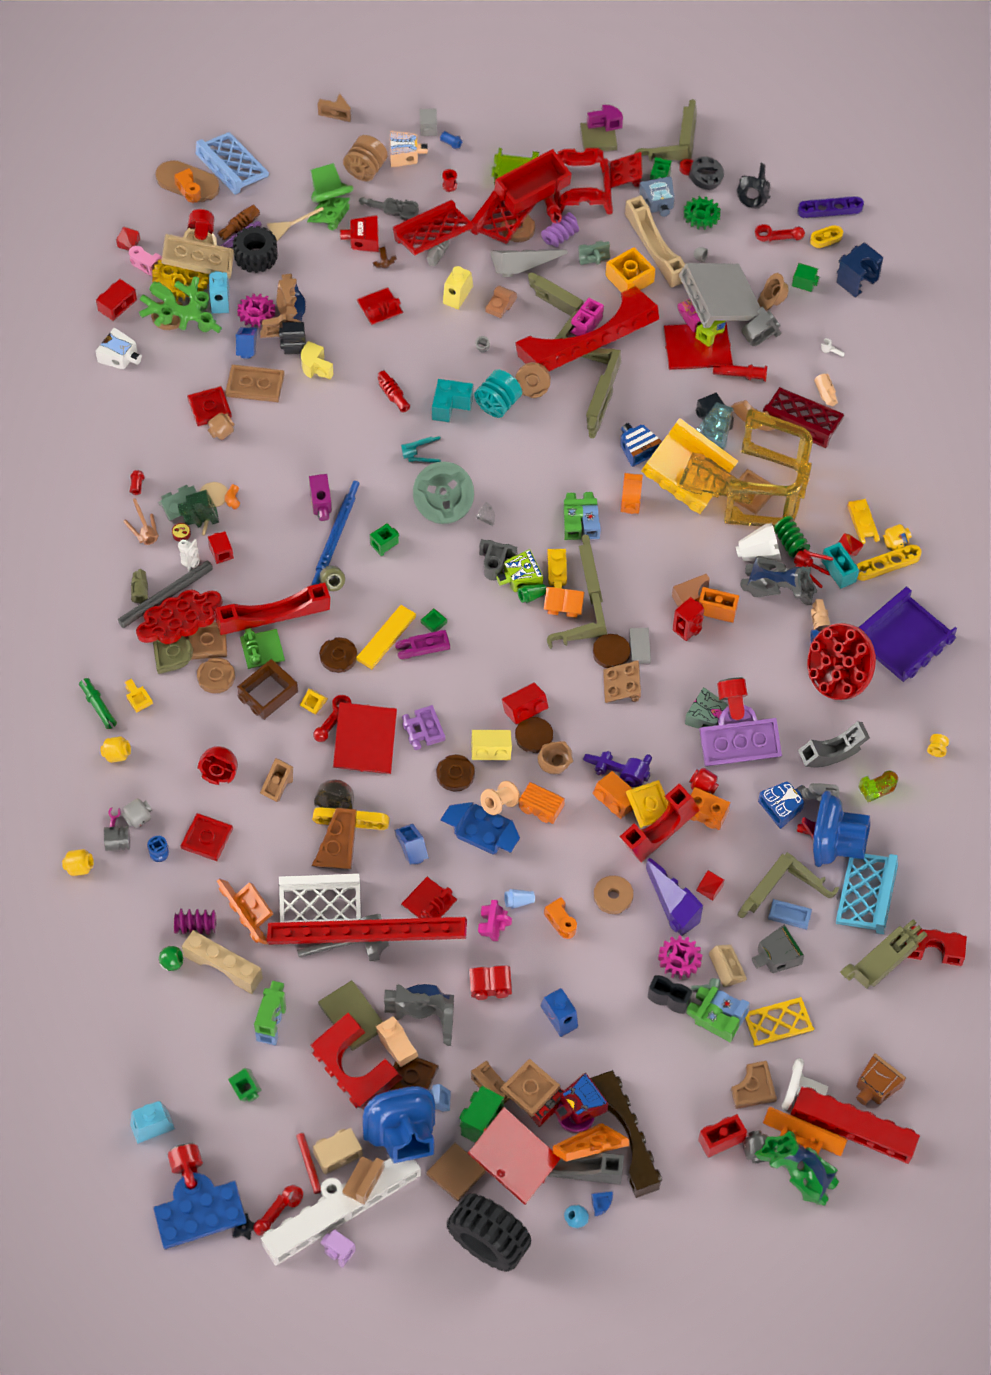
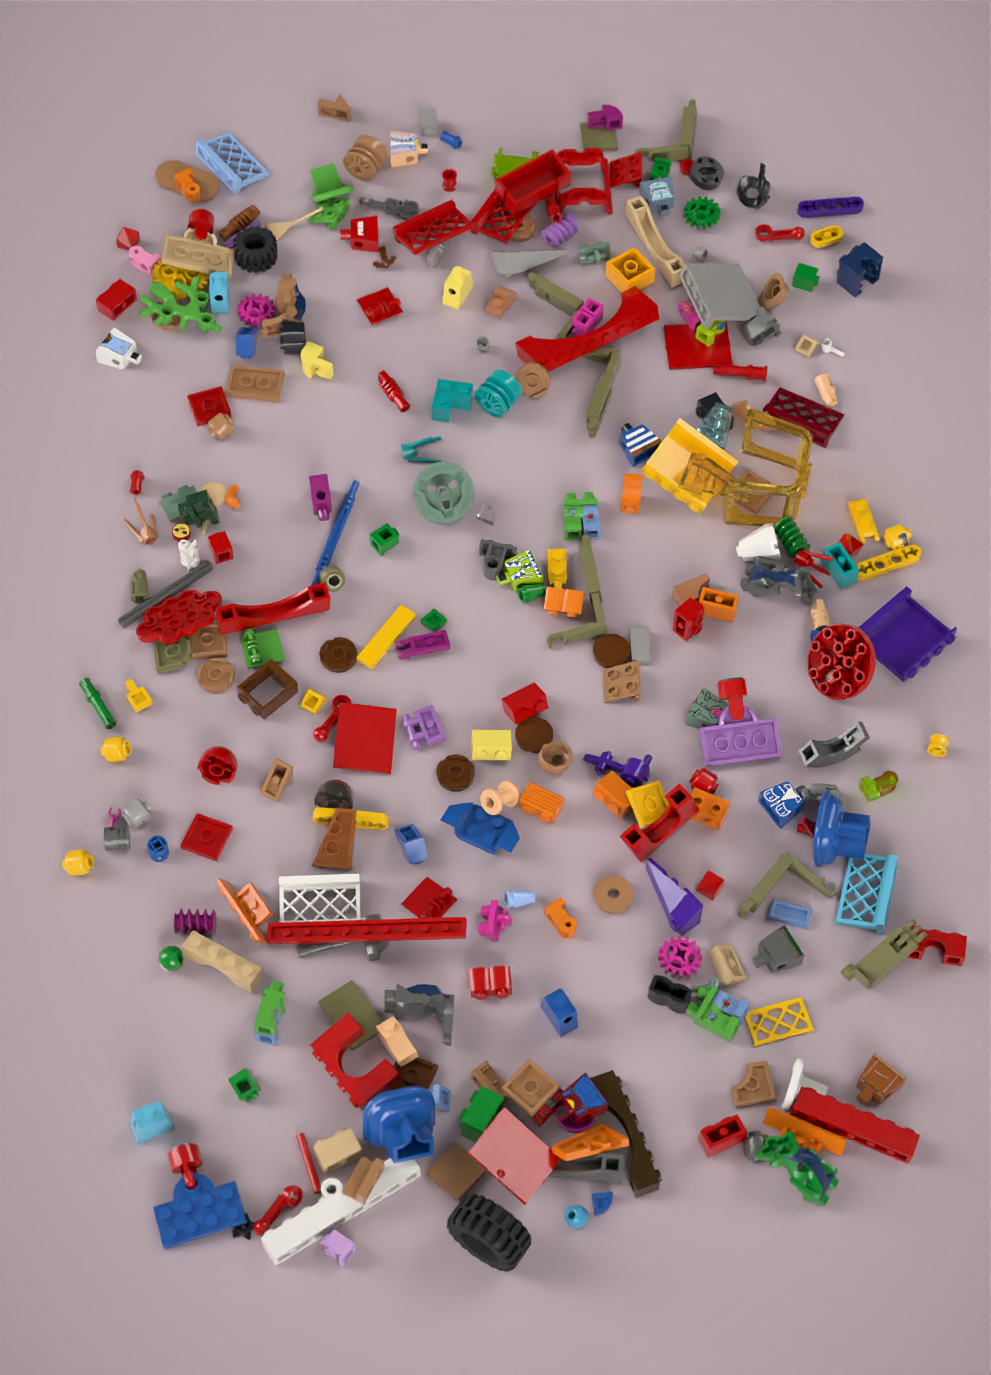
(806, 345): none -> tan slope

